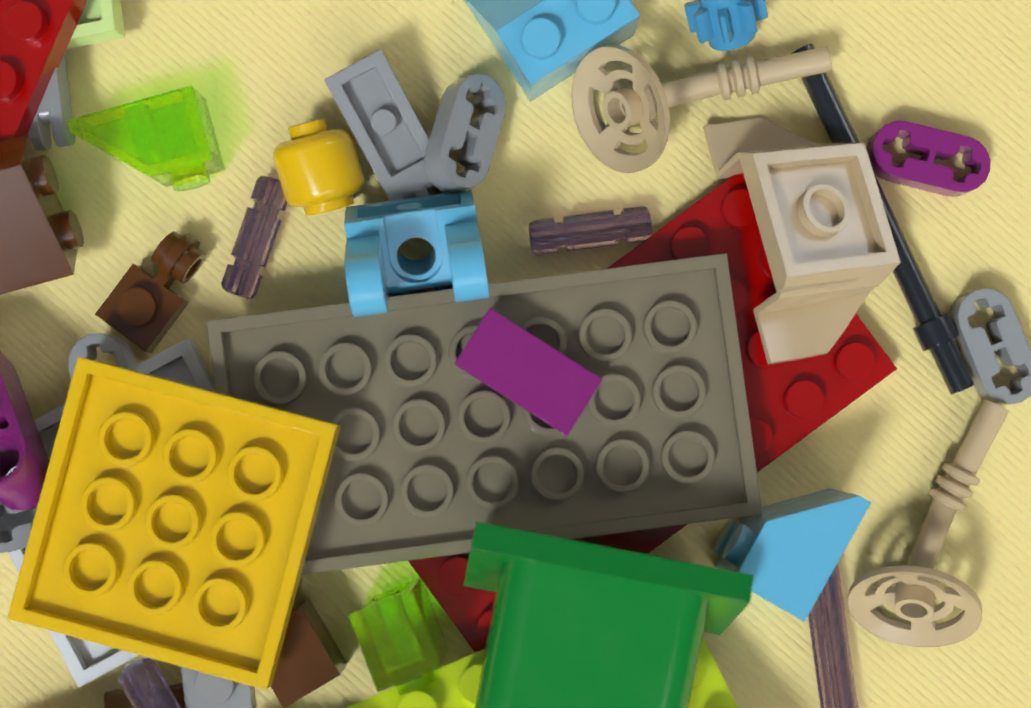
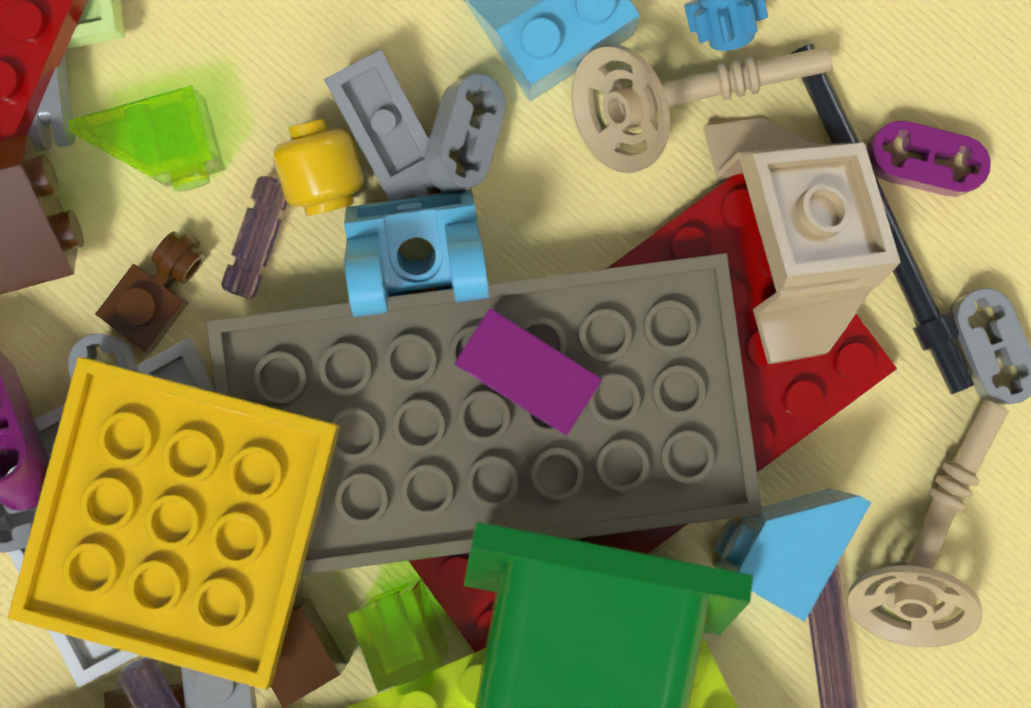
(589, 230): axle -> none

